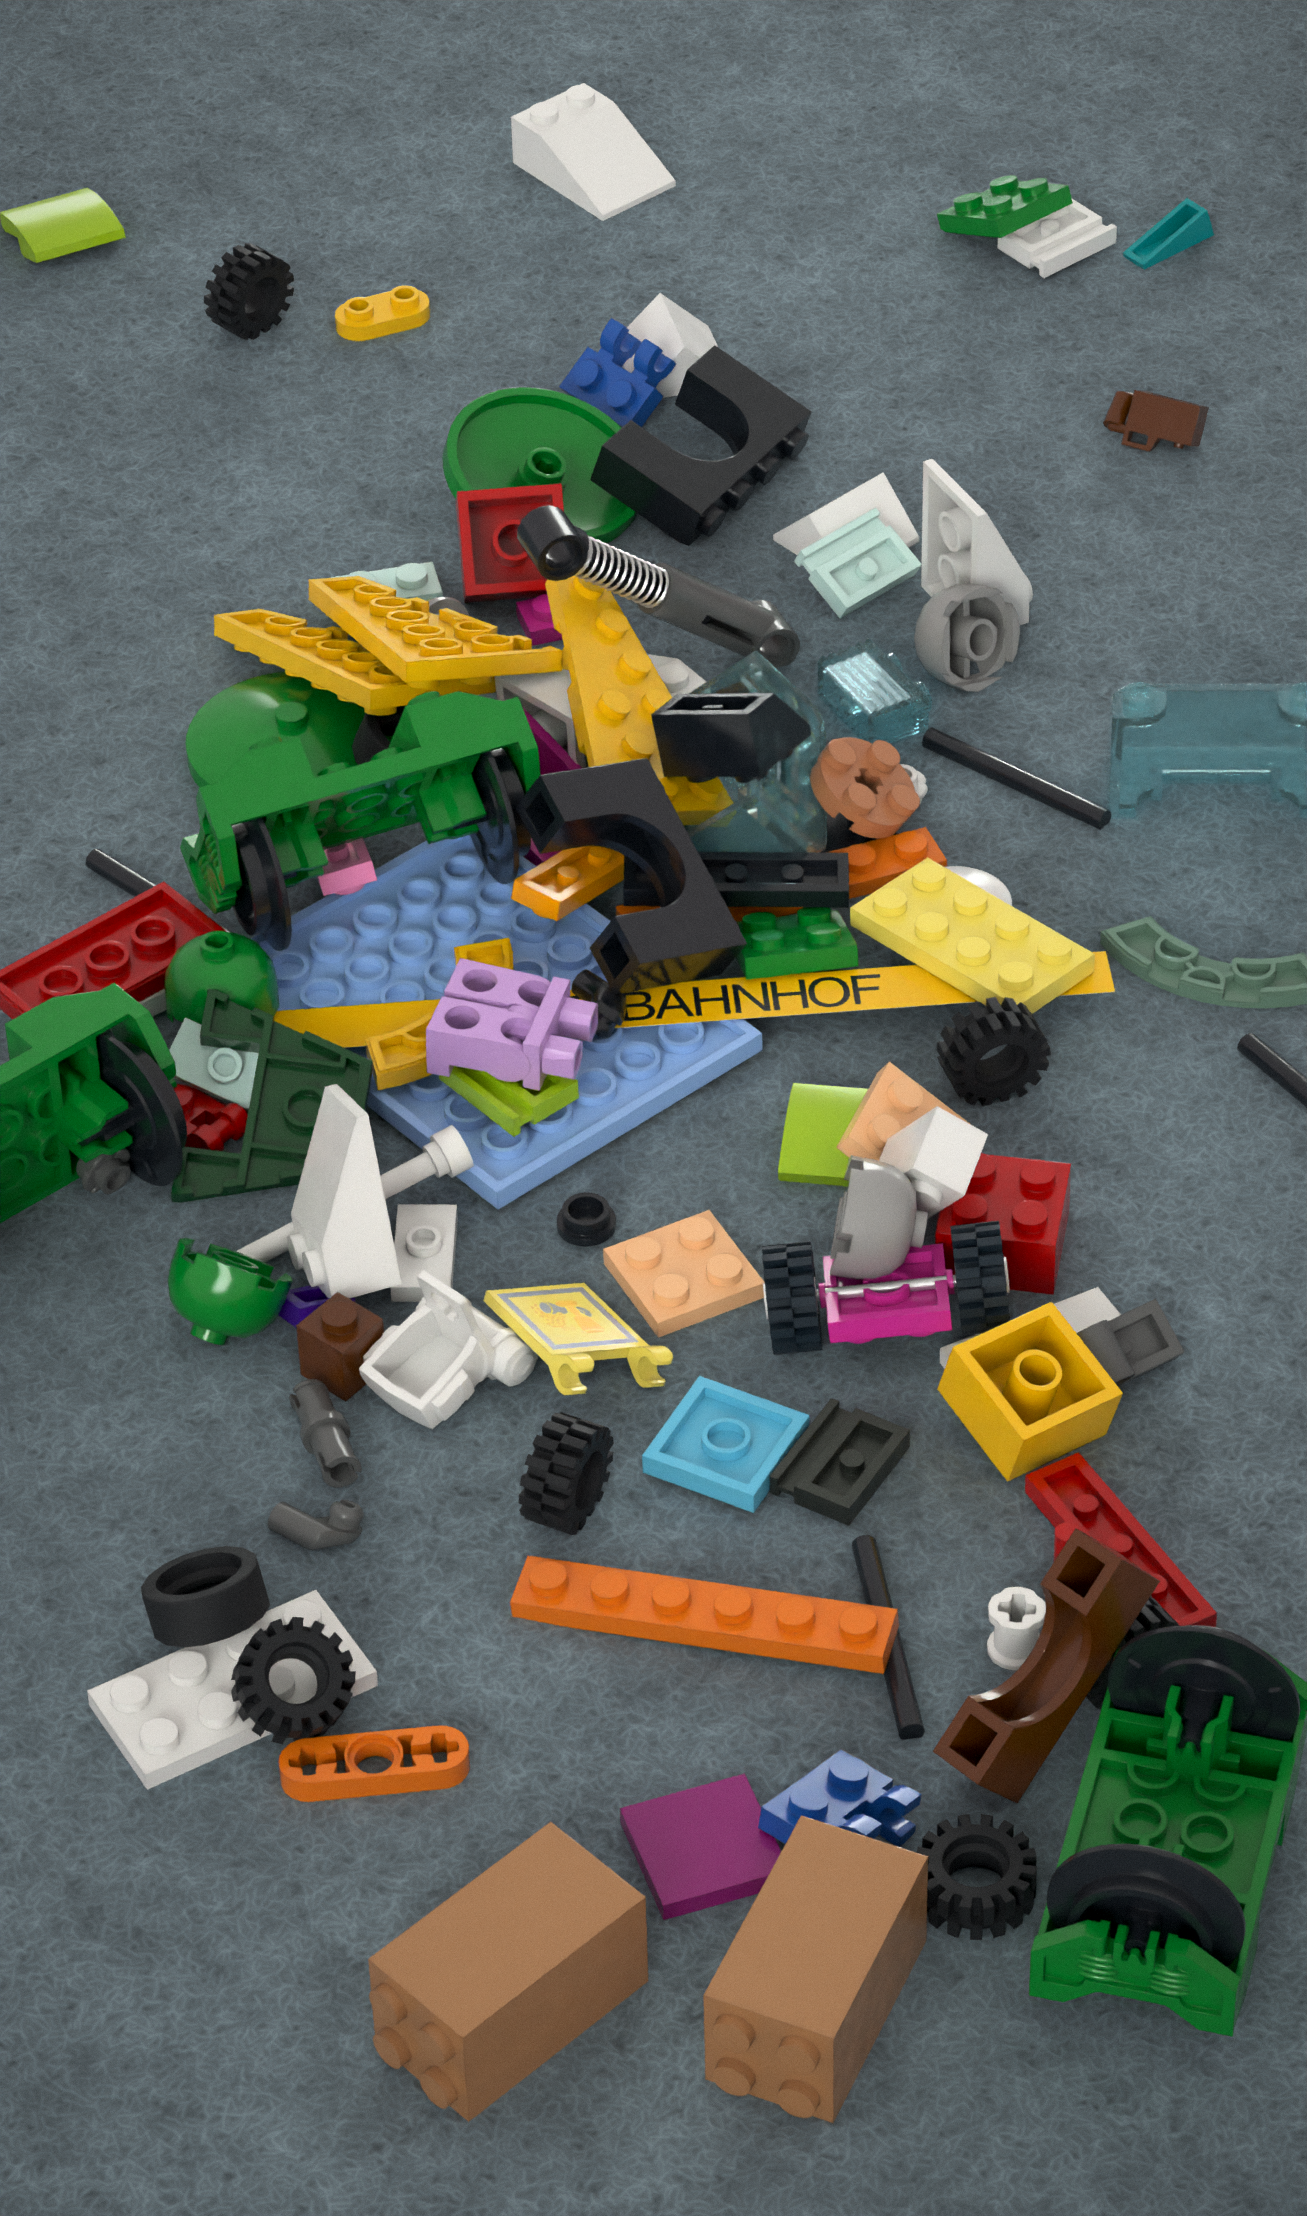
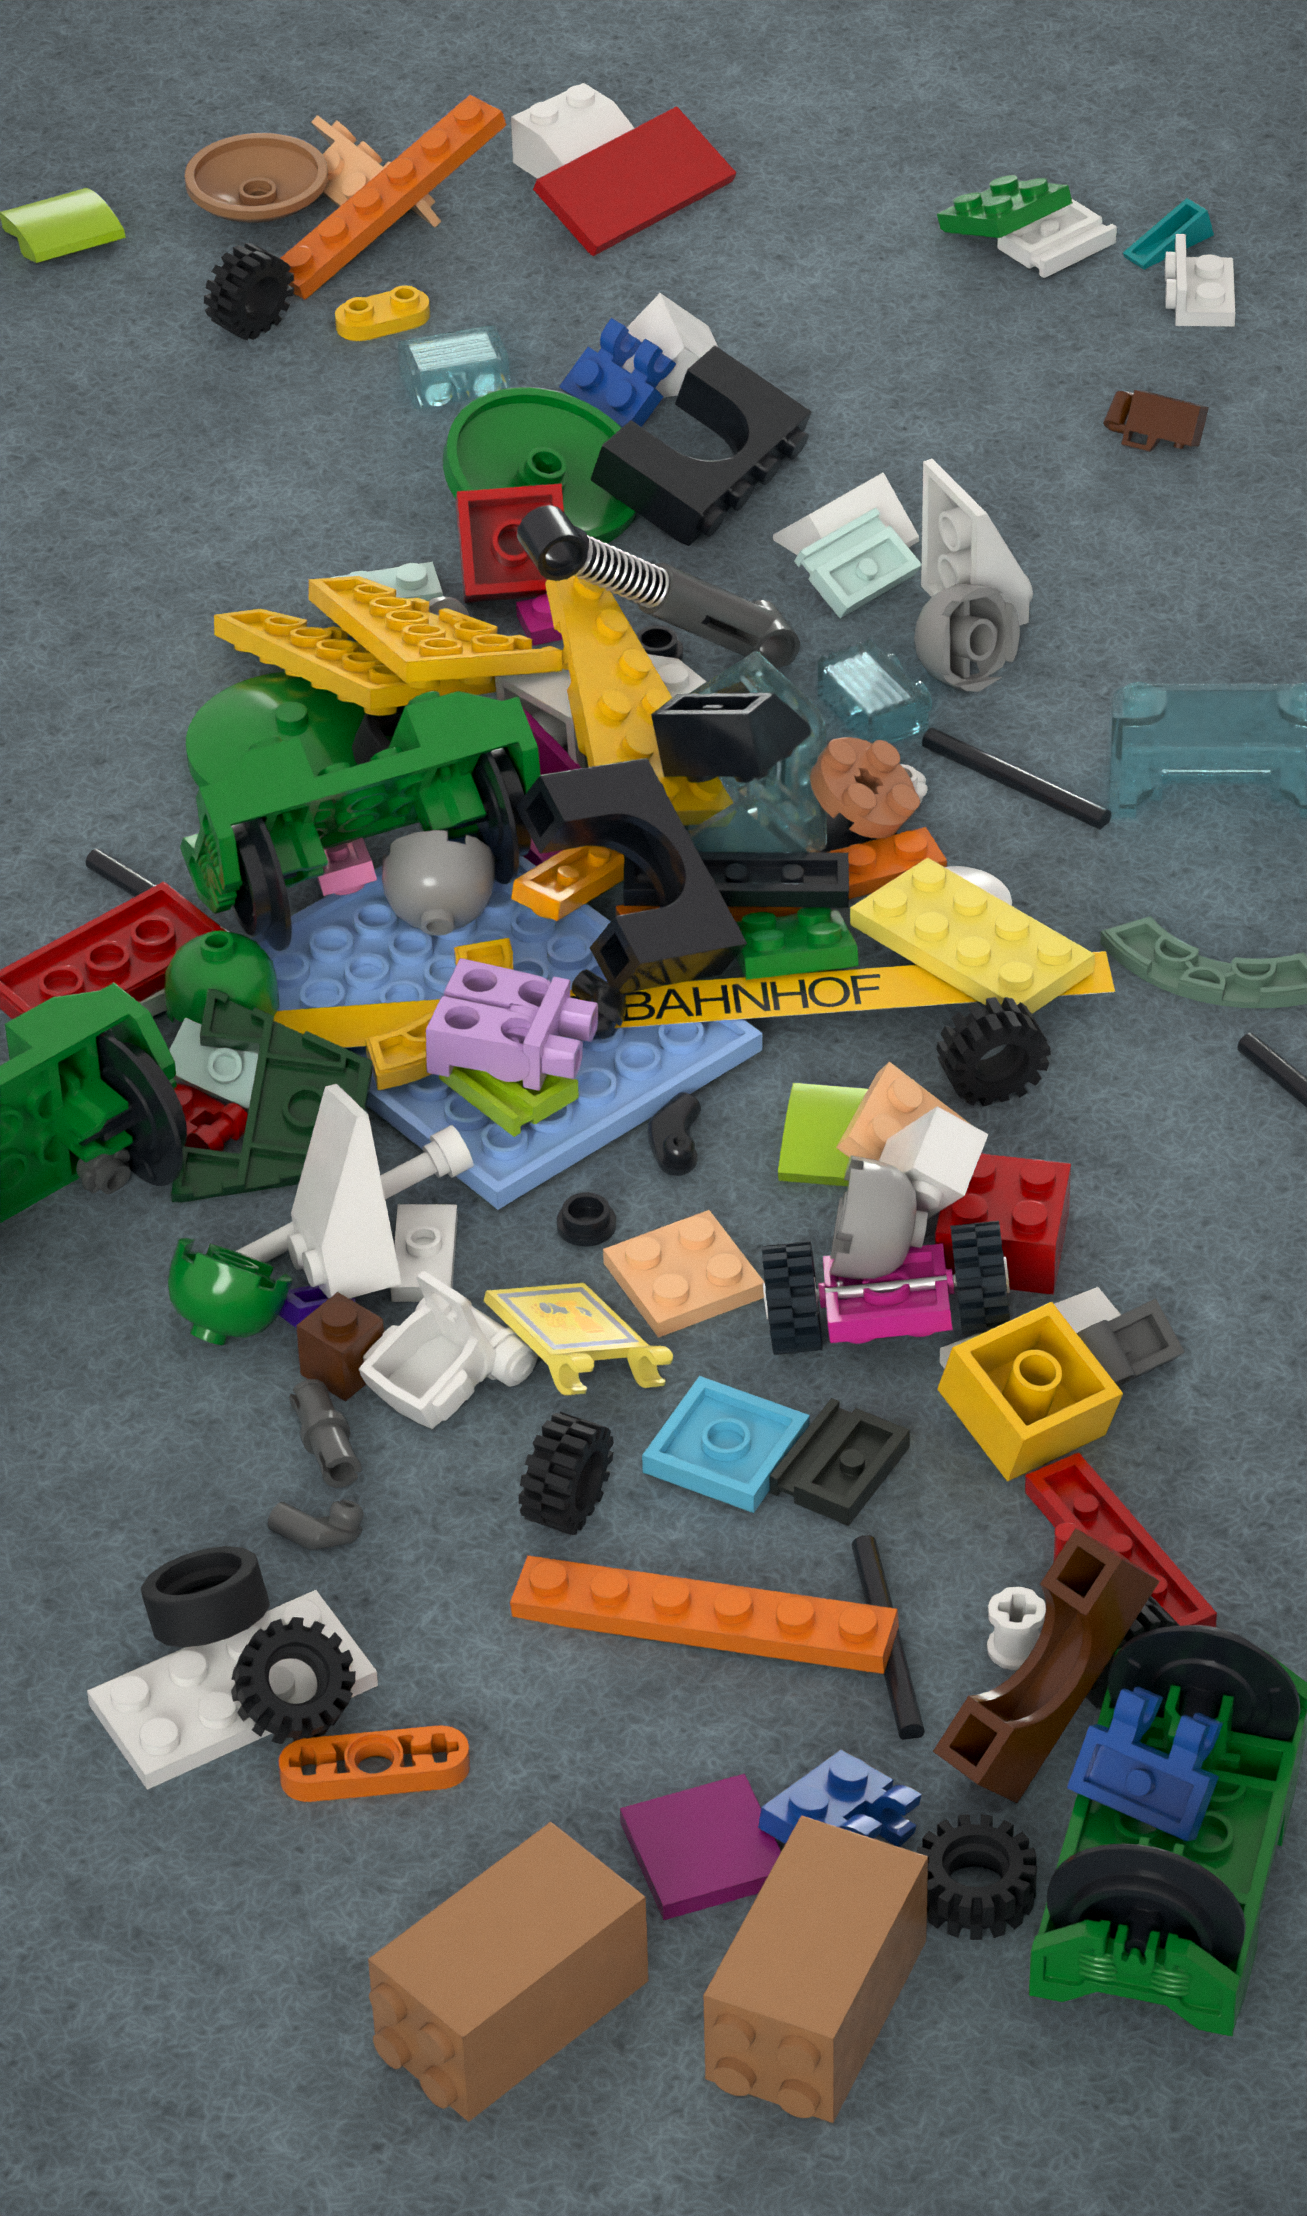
(256, 177): none -> medium nougat dish
(354, 166): none -> light nougat bracket
(391, 193): none -> orange plate
(438, 881): none -> light grey cylinder
(453, 366): none -> clear light blue brick
(634, 181): none -> red tile
(660, 641): none -> black plate
(668, 1135): none -> black arm
(1144, 1781): none -> blue plate
(1199, 287): none -> white bracket

